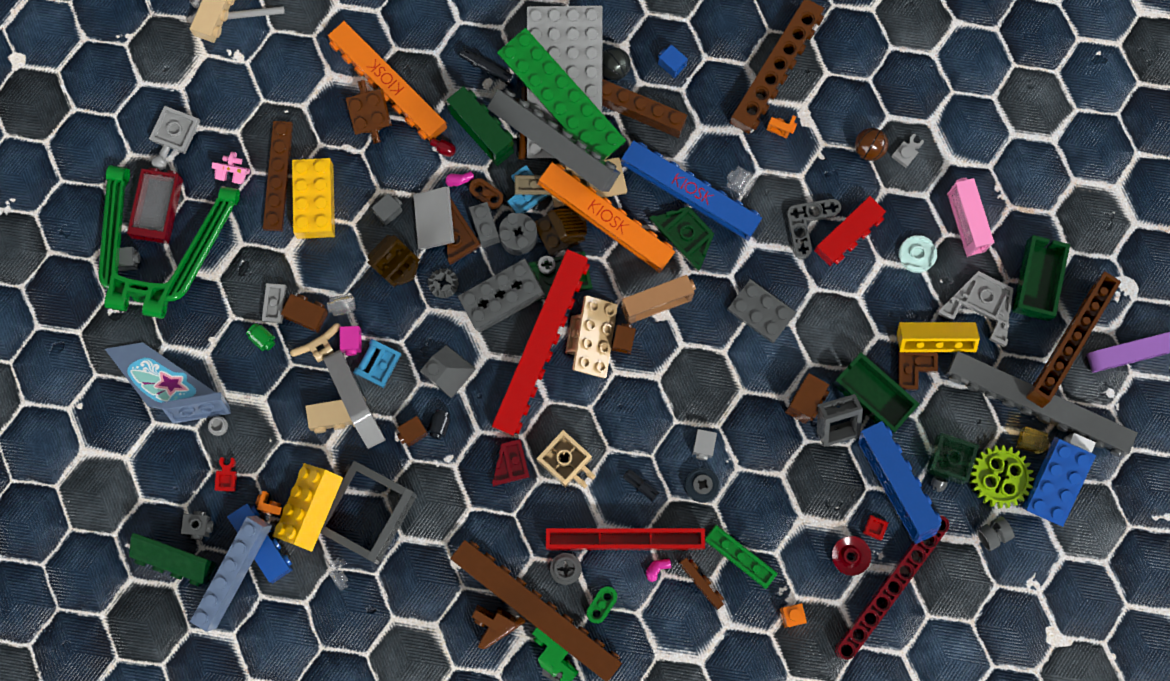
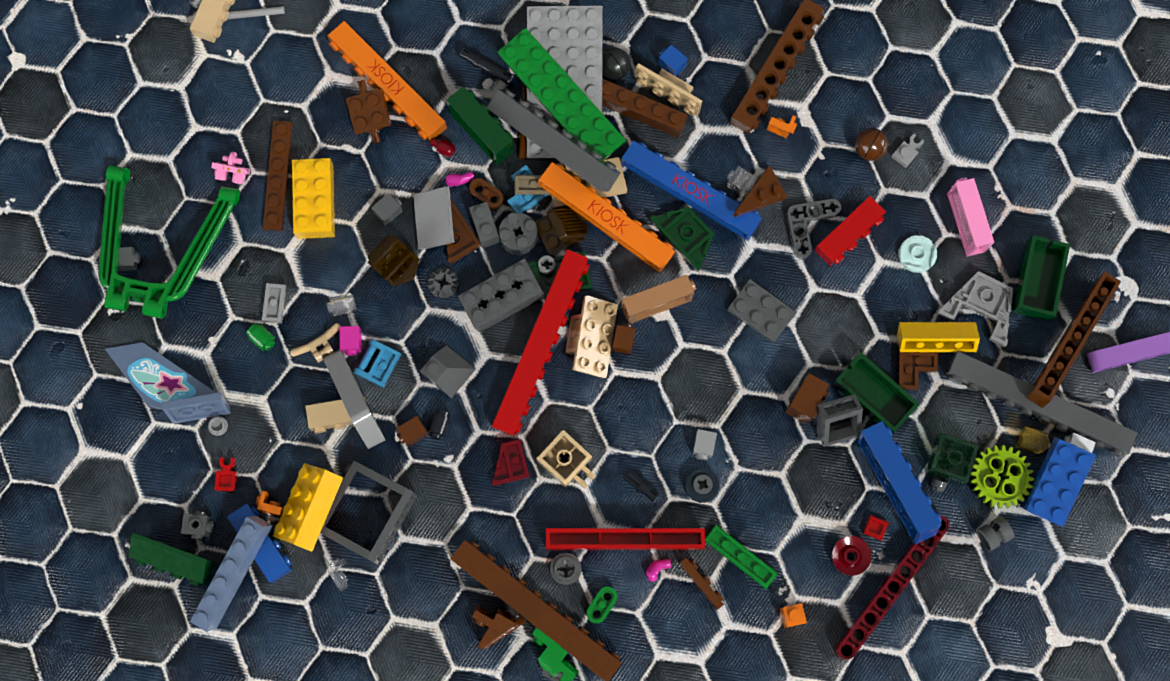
(155, 205): window -> none
(172, 131): light grey plate -> none
(304, 312): reddish brown brick -> none
(670, 87): none -> tan bracket
(763, 194): none -> reddish brown wing

